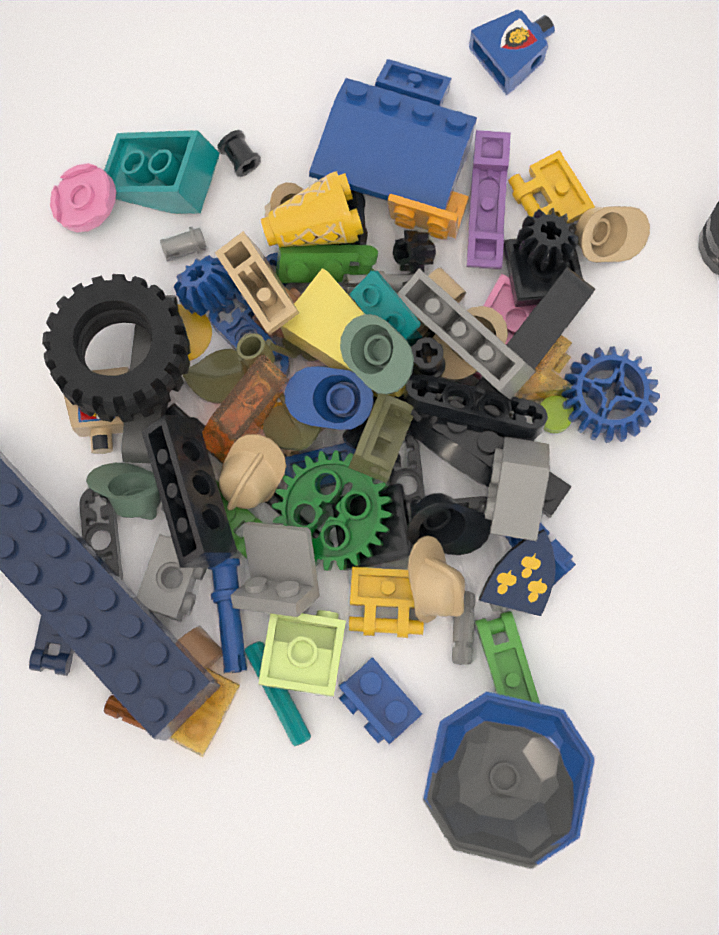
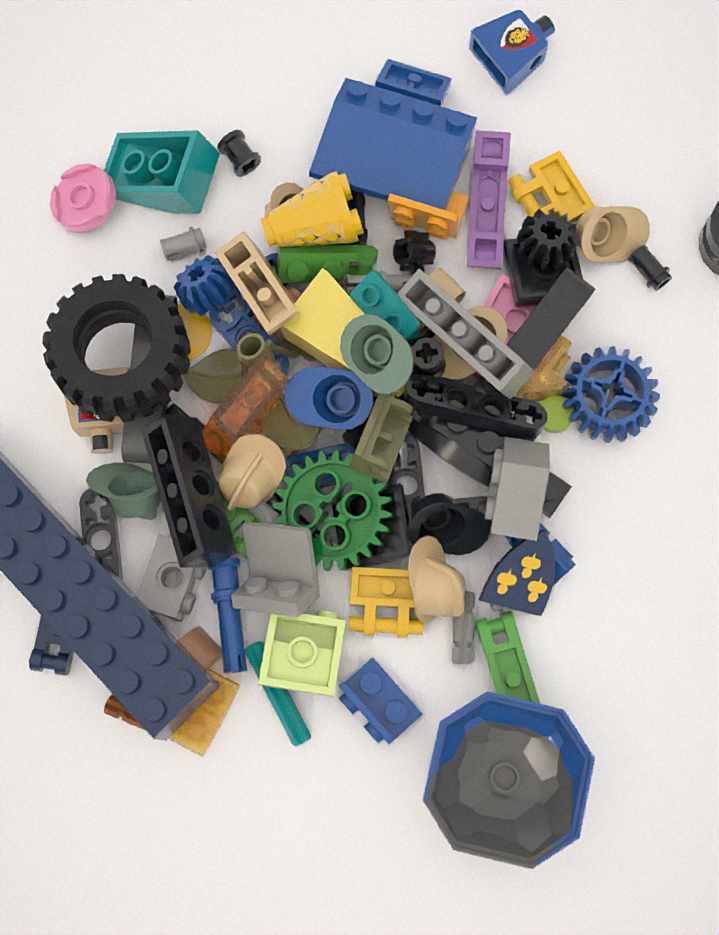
(650, 268): none -> black pin

